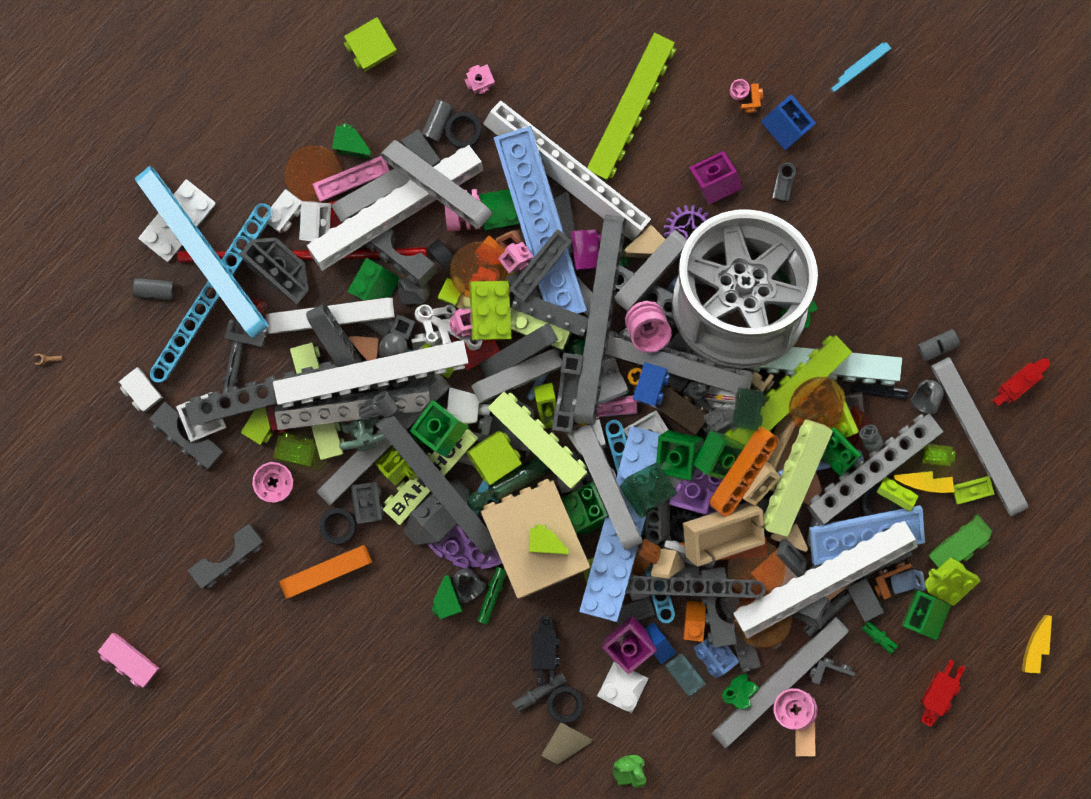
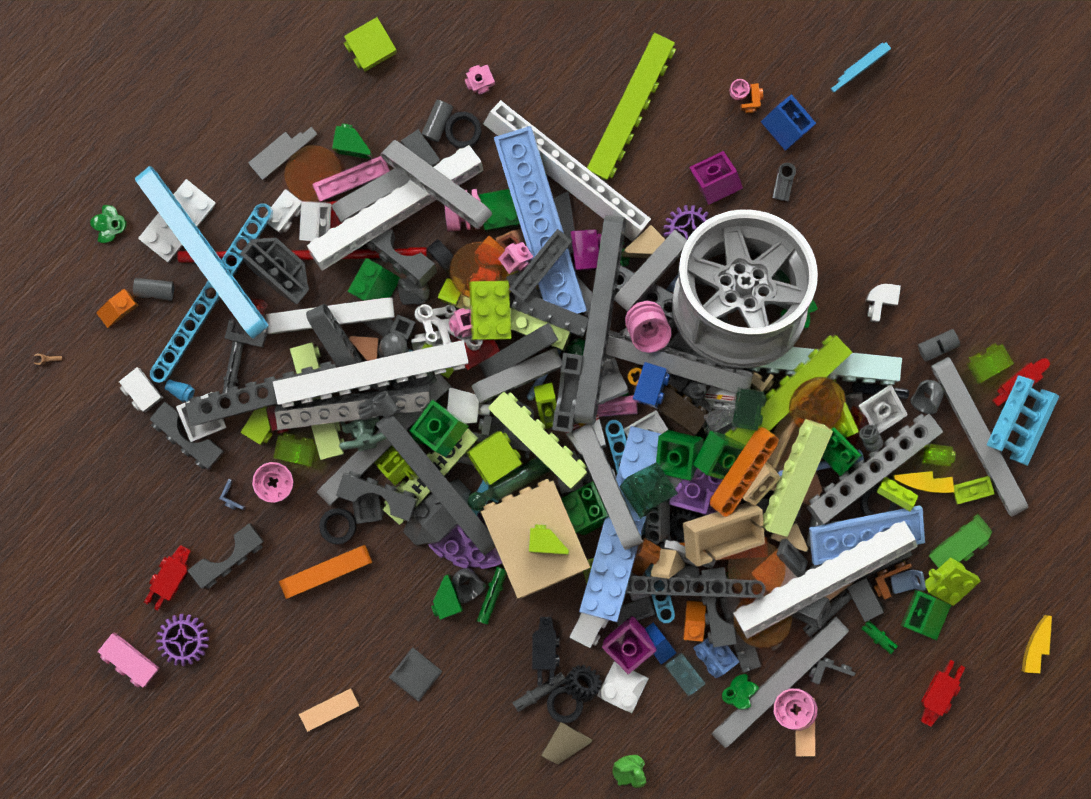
(105, 224): none -> green plate
(117, 308): none -> orange slope
(169, 577): none -> red hinge
(180, 390): none -> dark azure cone
(182, 630): none -> medium lavender gear
(229, 503): none -> sand blue bracket
(279, 152): none -> light grey piece
(329, 709): none -> light nougat tile
(400, 503): none -> dark grey arch
(415, 674): none -> dark grey piece
(587, 629): none -> white brick
(587, 676): none -> black tyre
(882, 294): none -> white brick
(883, 409): none -> white slope
(989, 363): none -> clear neon green brick
(1034, 426): none -> medium azure fence

